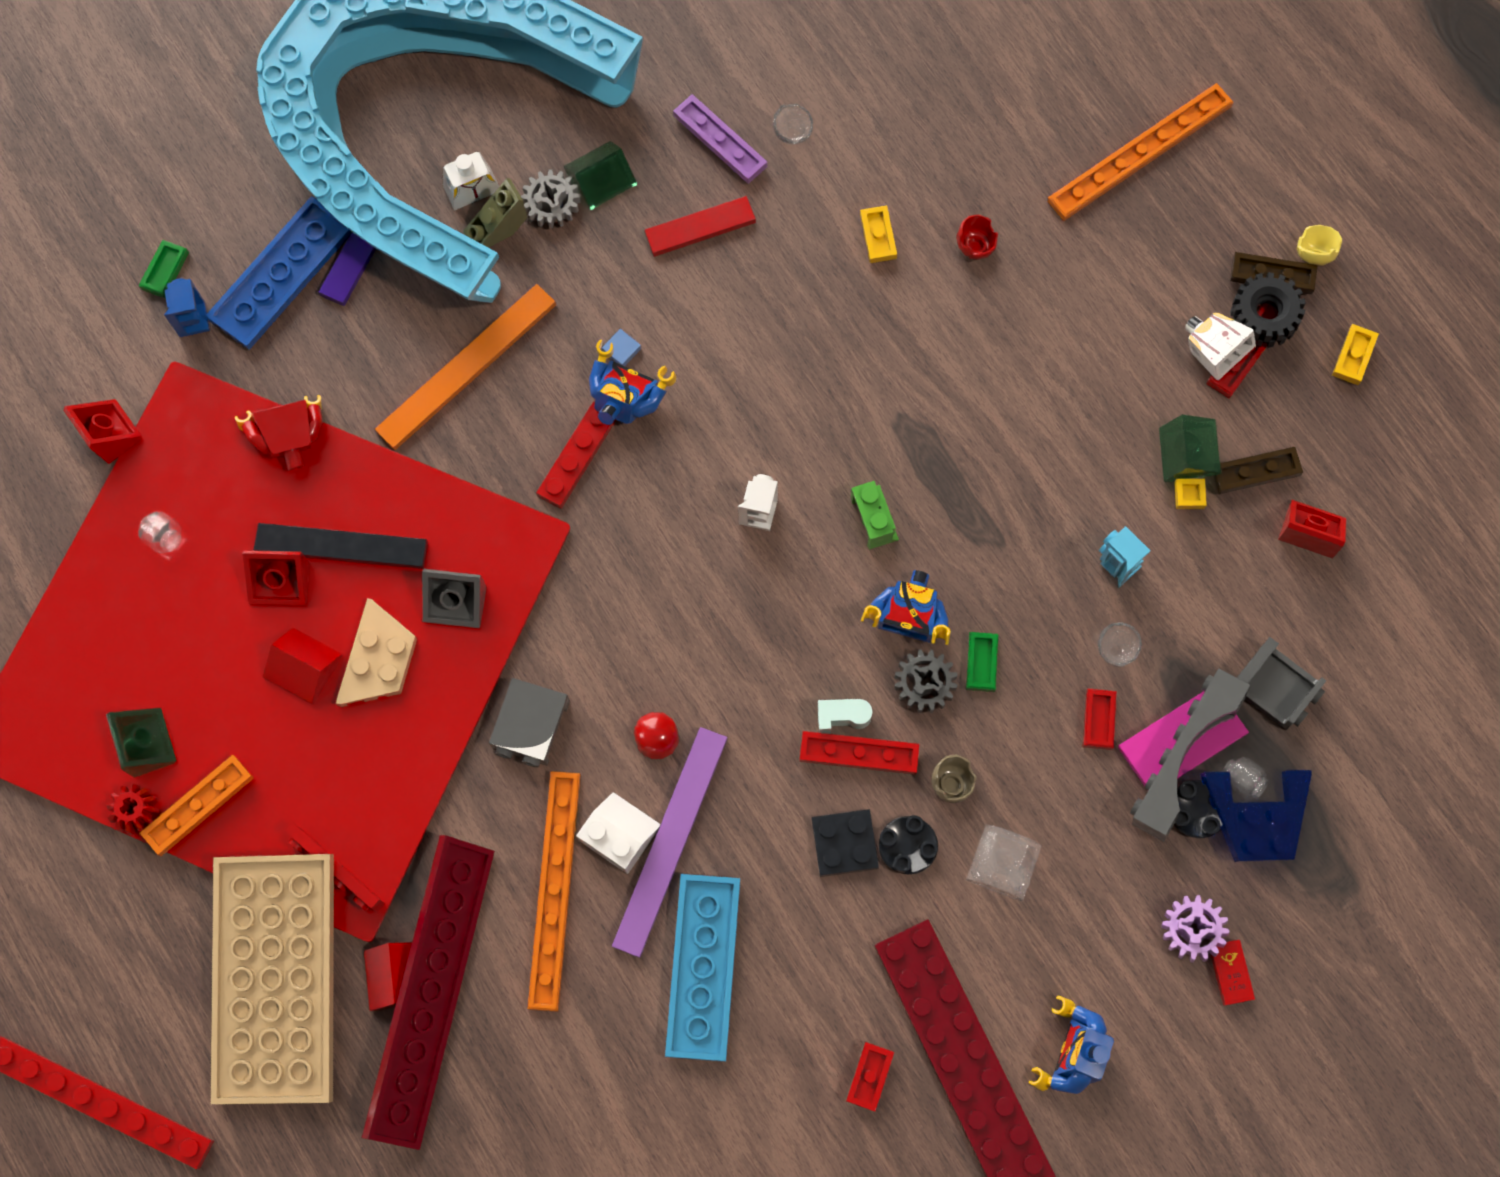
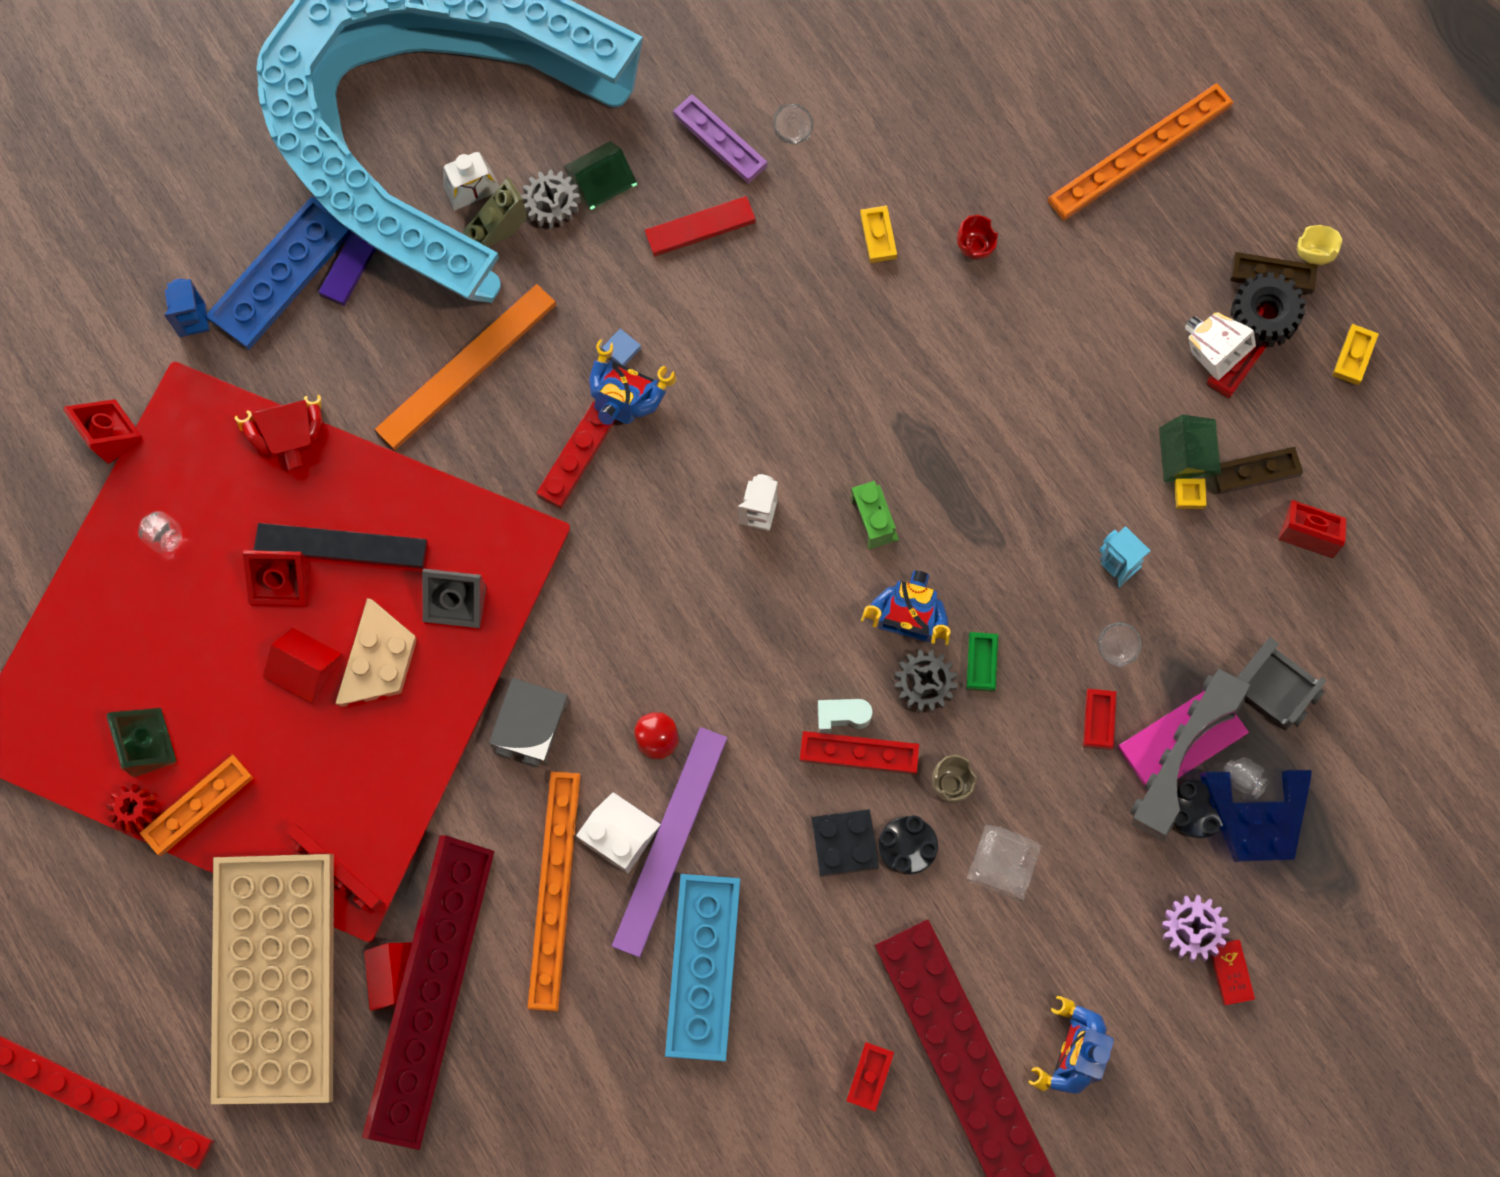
(163, 268): green tile -> none

